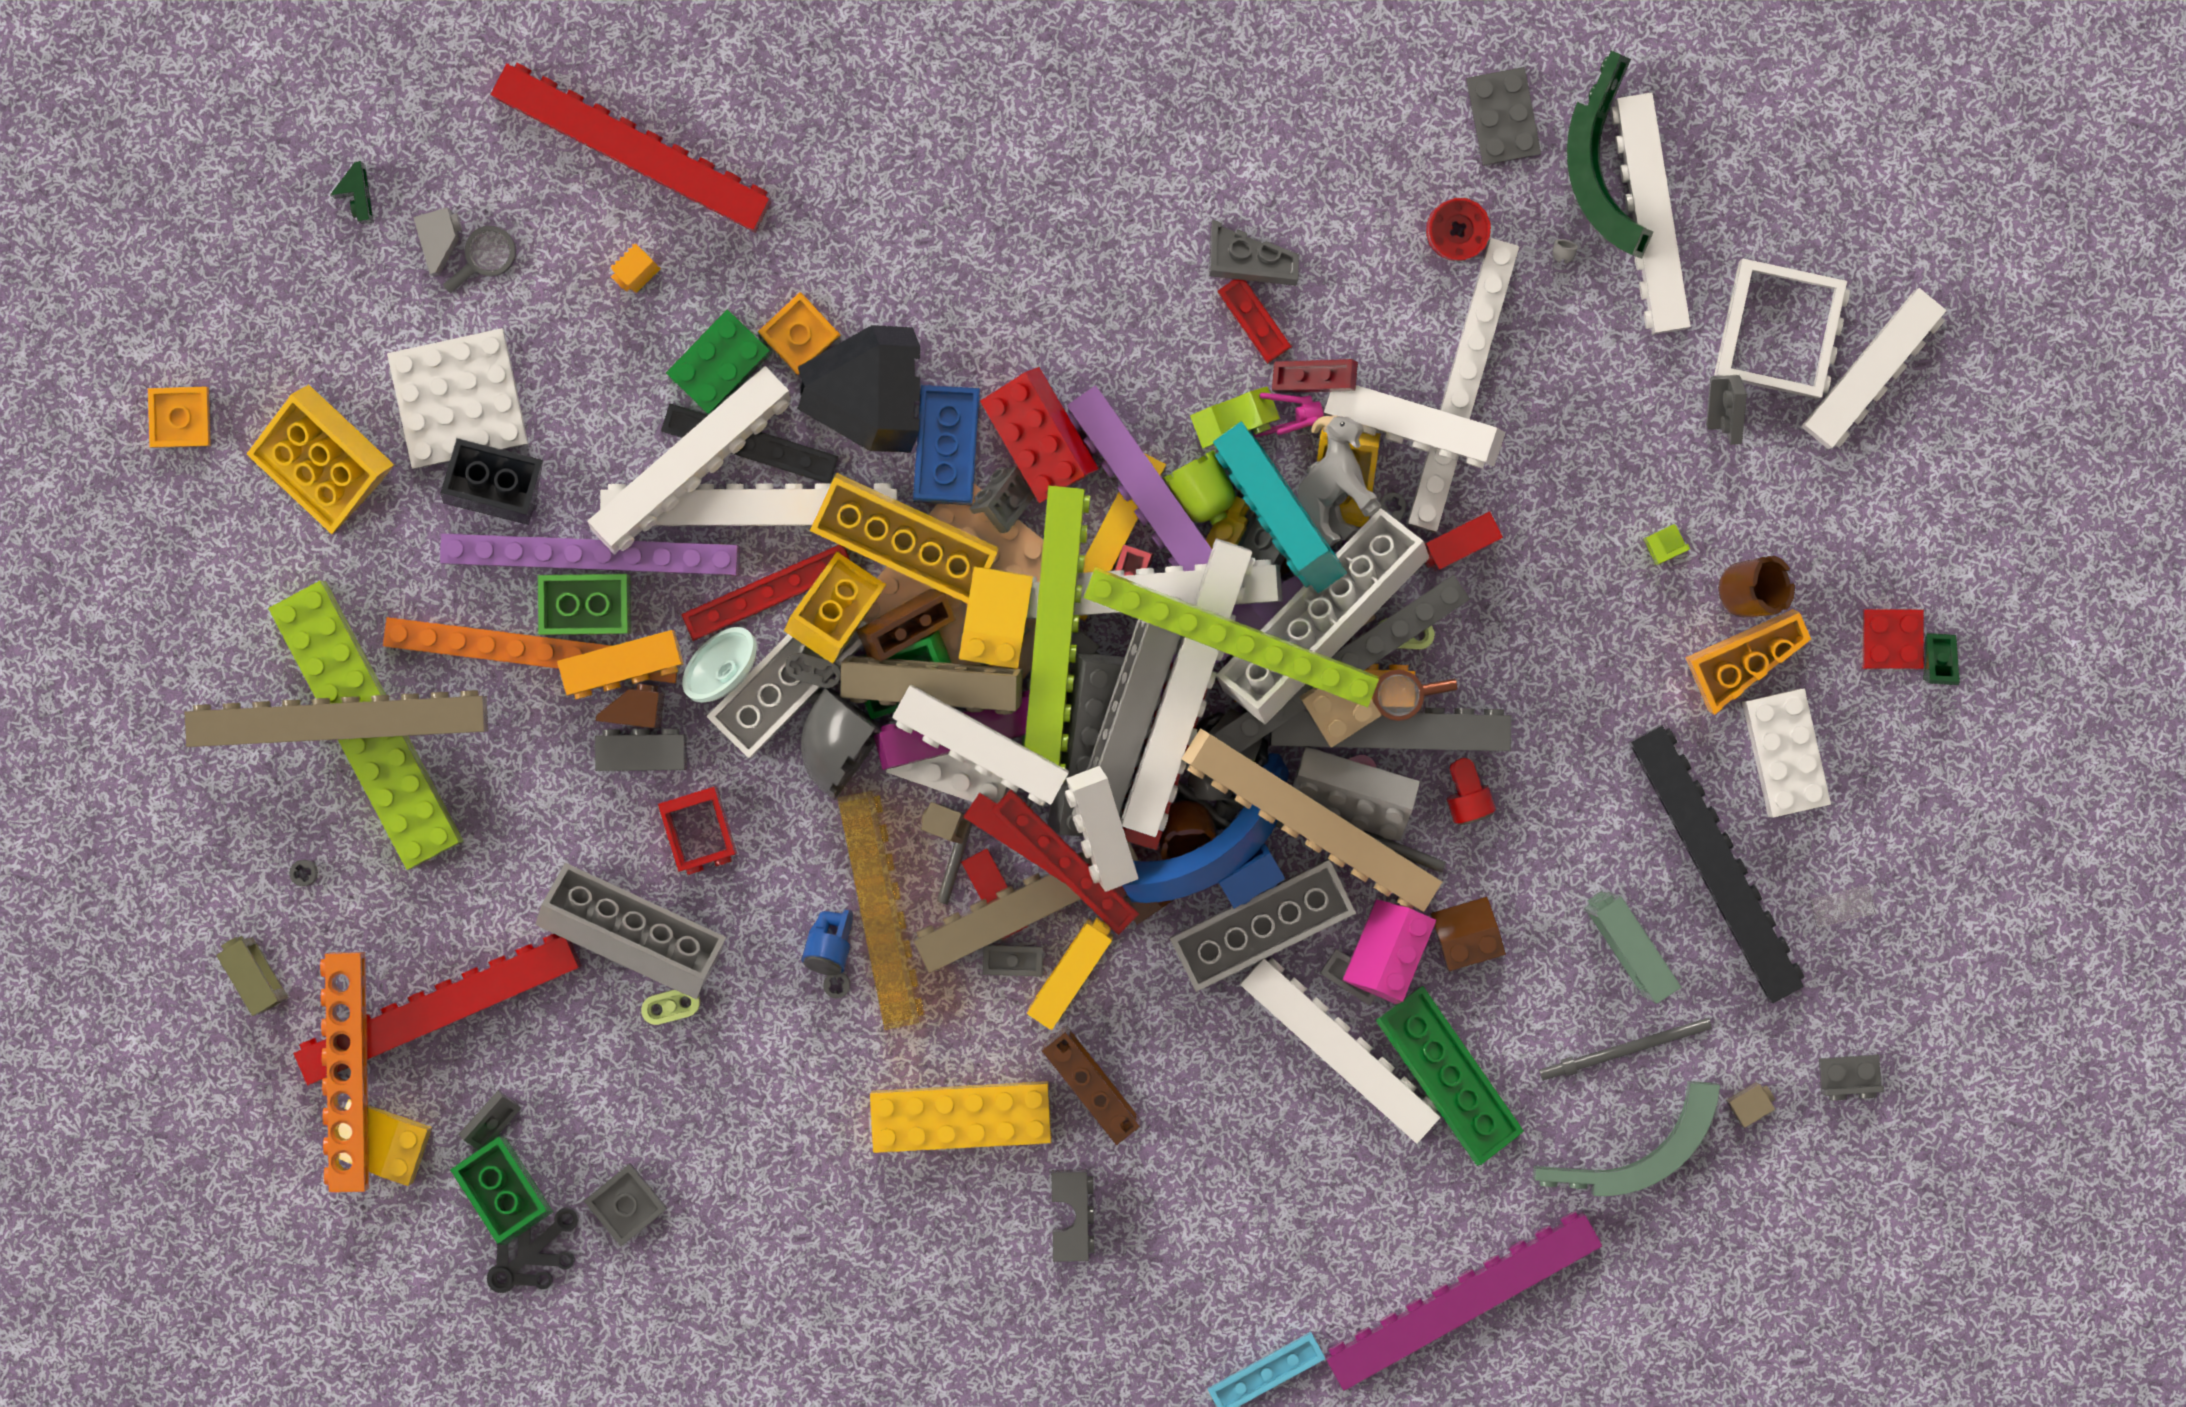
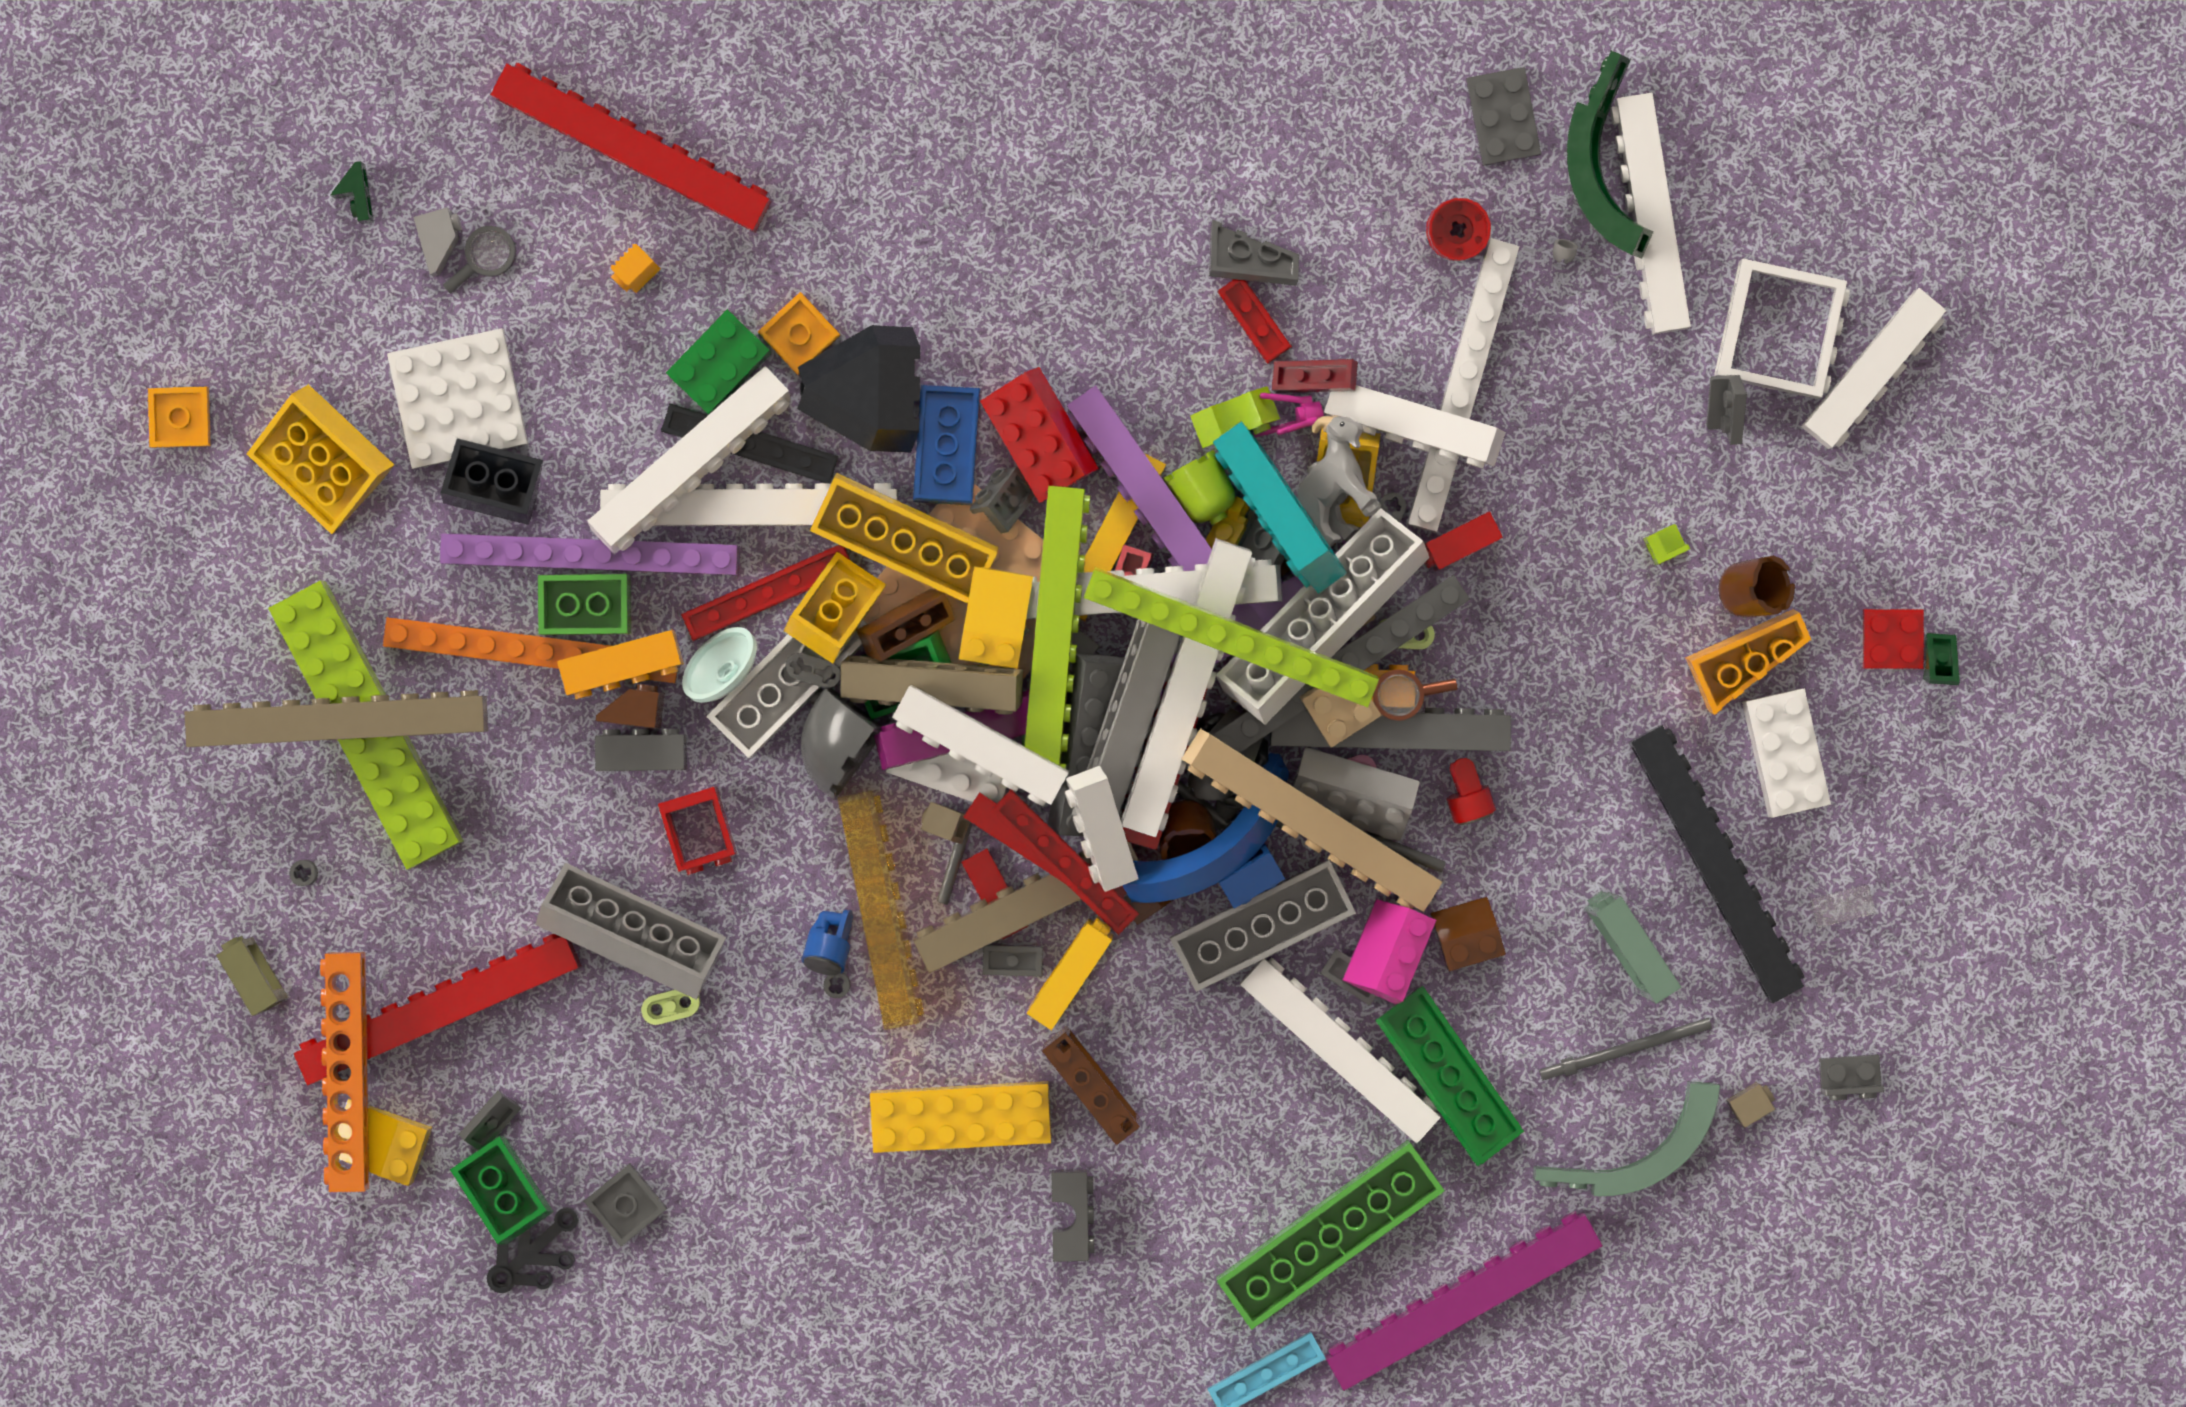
(1329, 1234): none -> bright green brick

